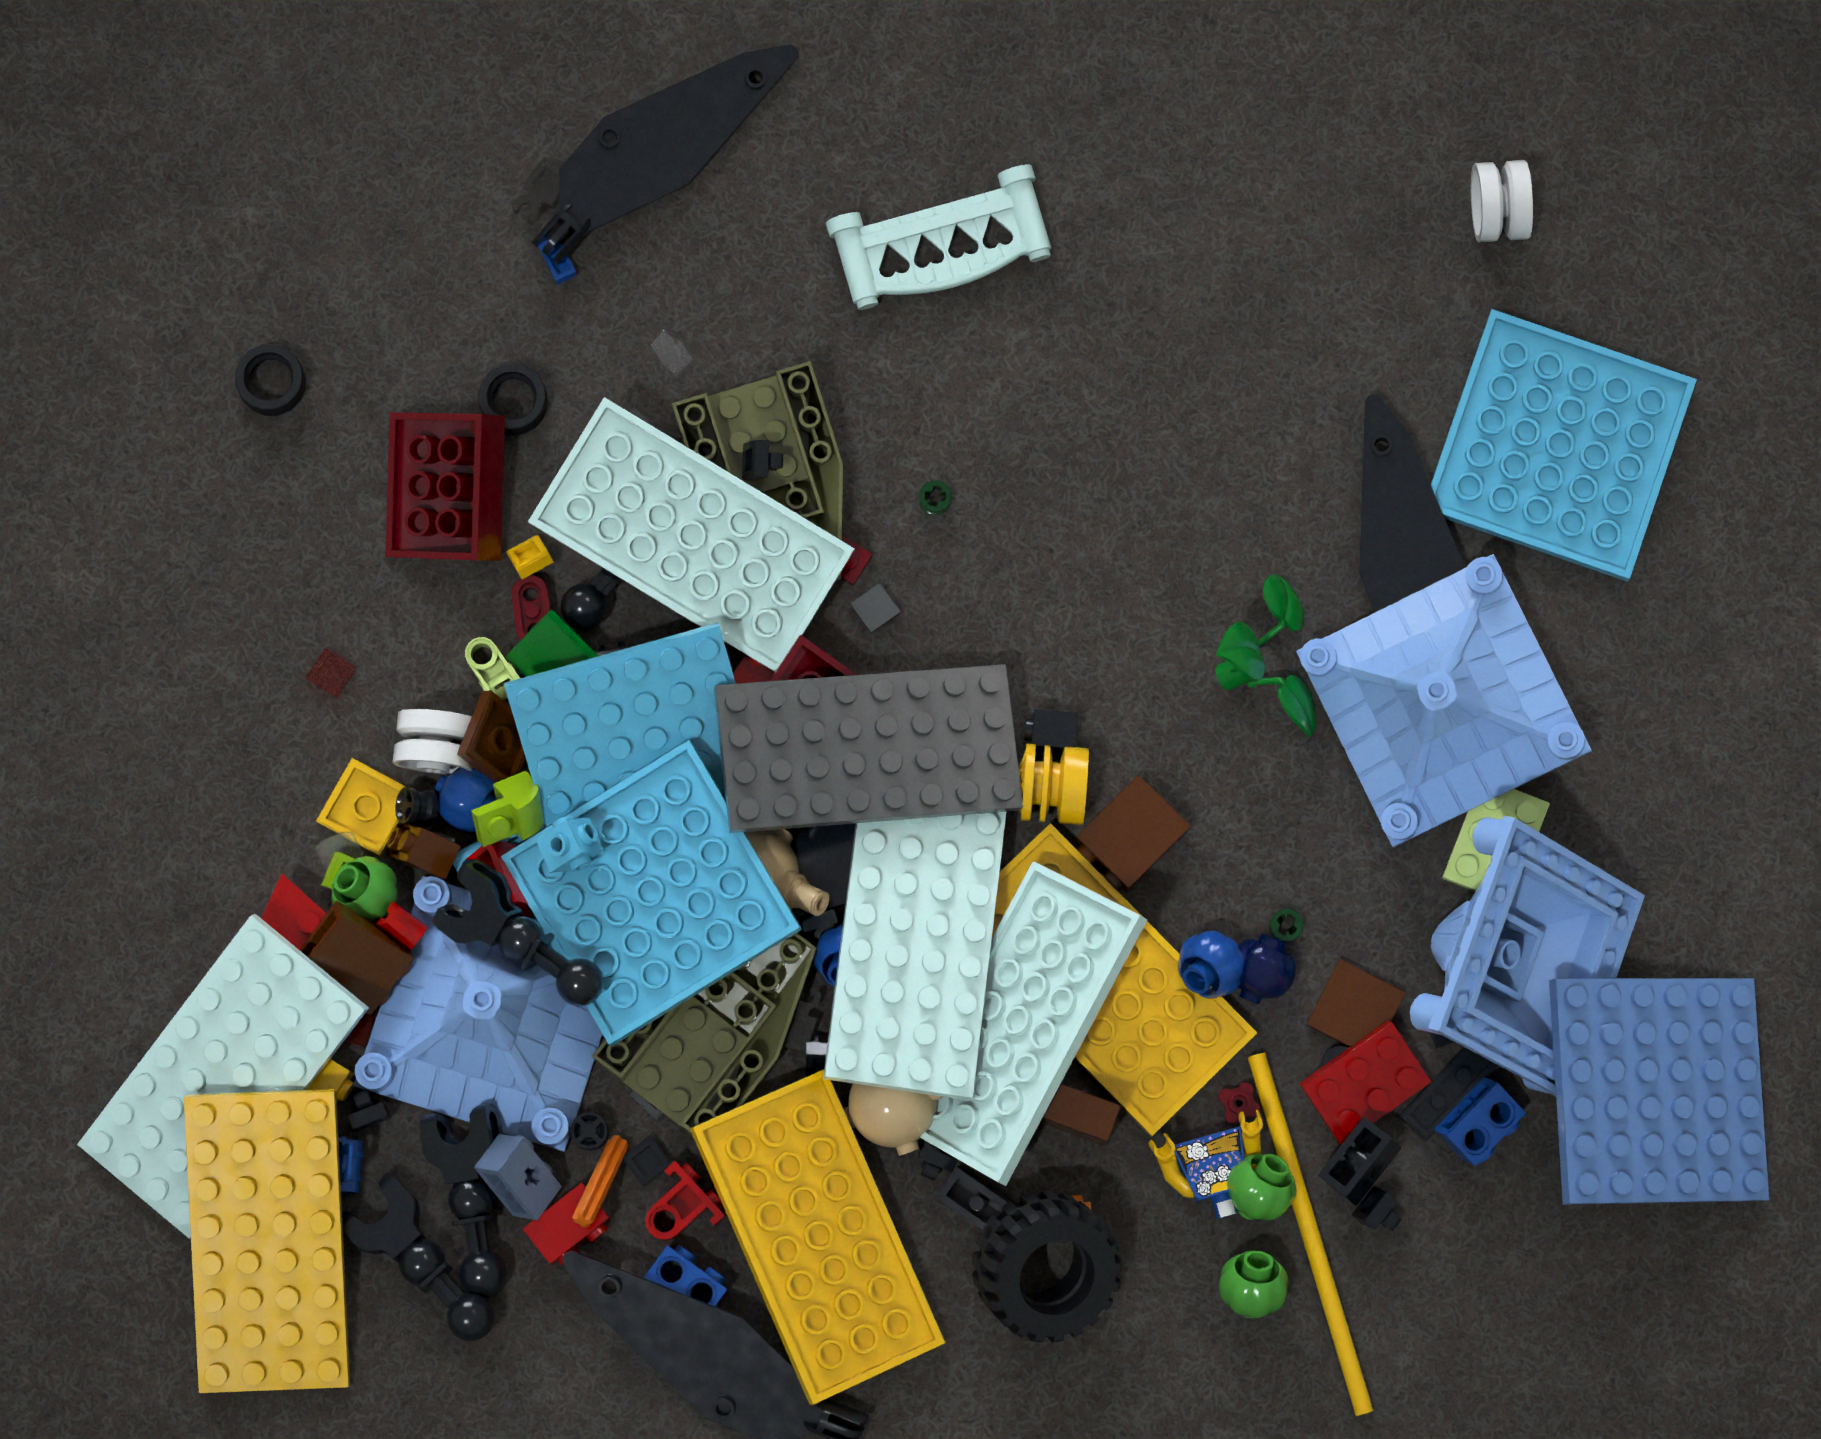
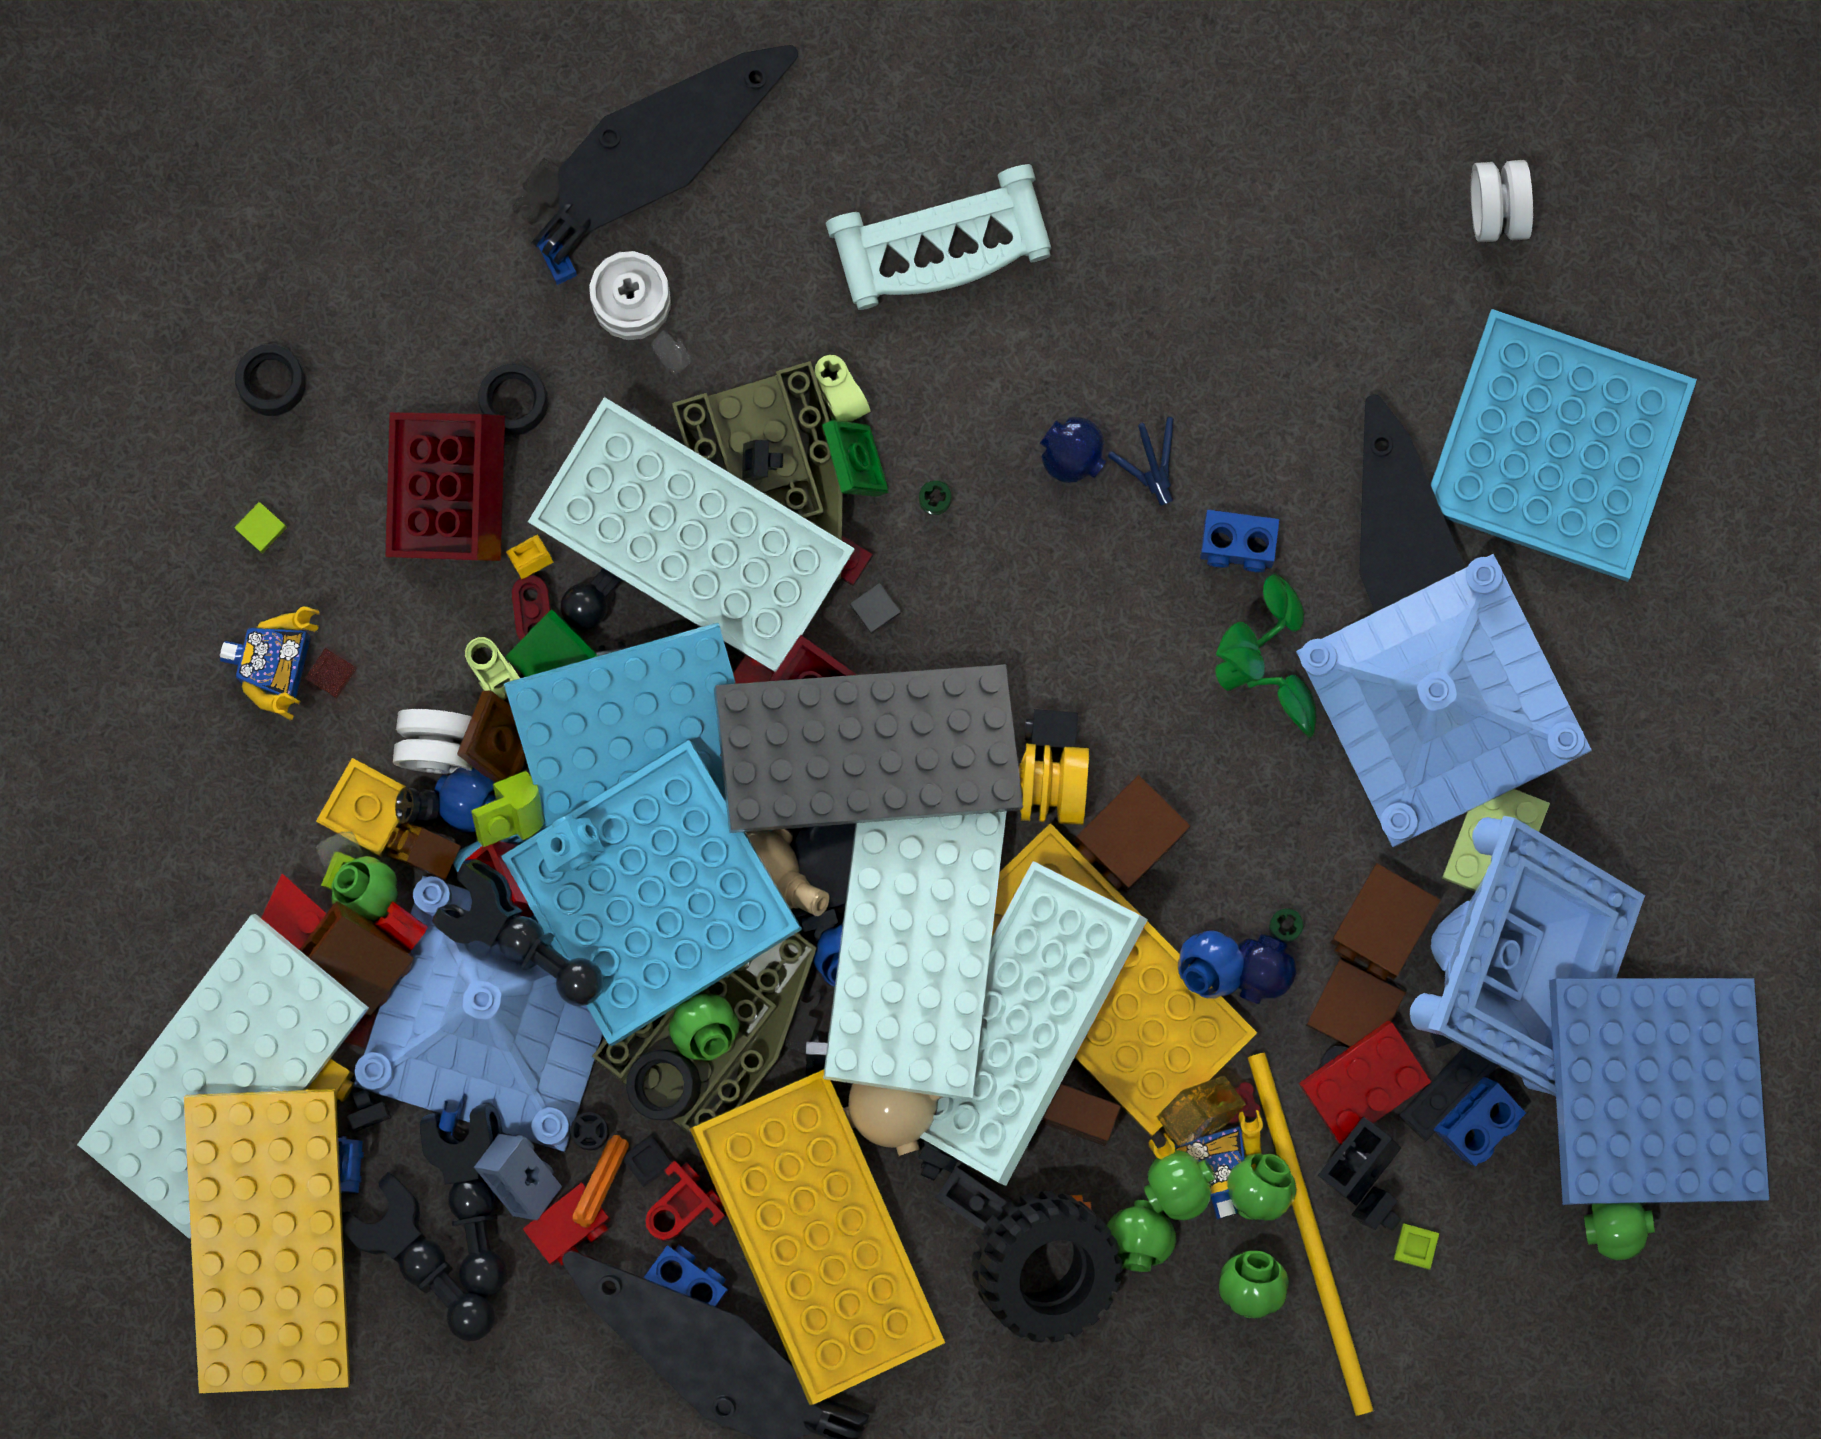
(260, 527): none -> lime tile
(273, 660): none -> torso
(449, 1120): none -> blue piece
(625, 275): none -> white wheel
(636, 1092): none -> black tyre
(704, 1027): none -> bright green plant
(842, 396): none -> yellowish green piece
(855, 458): none -> green tile
(1073, 450): none -> clear blue plant
(1142, 1236): none -> bright green plant
(1157, 477): none -> dark blue plant
(1179, 1185): none -> bright green plant
(1200, 1110): none -> clear yellow brick
(1239, 530): none -> blue brick
(1384, 923): none -> reddish brown brick
(1416, 1246): none -> lime tile
(1619, 1229): none -> bright green plant

